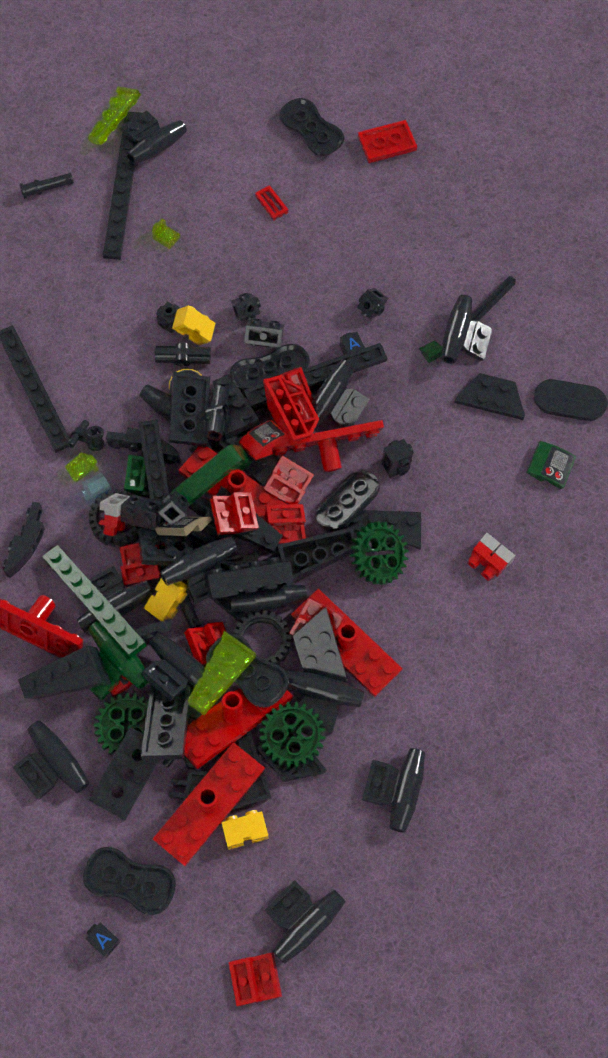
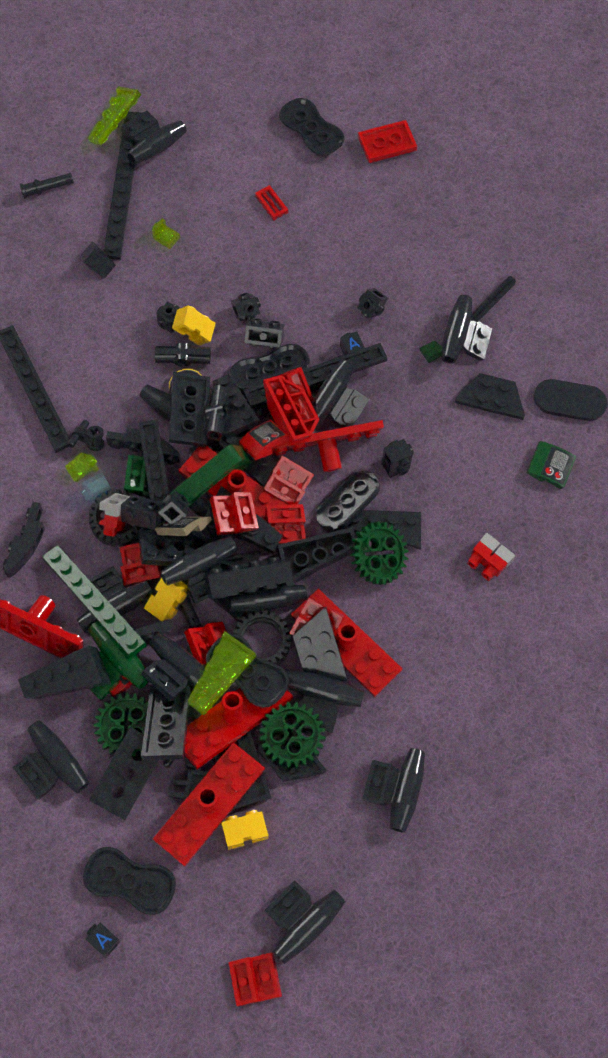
(97, 260): none -> black slope

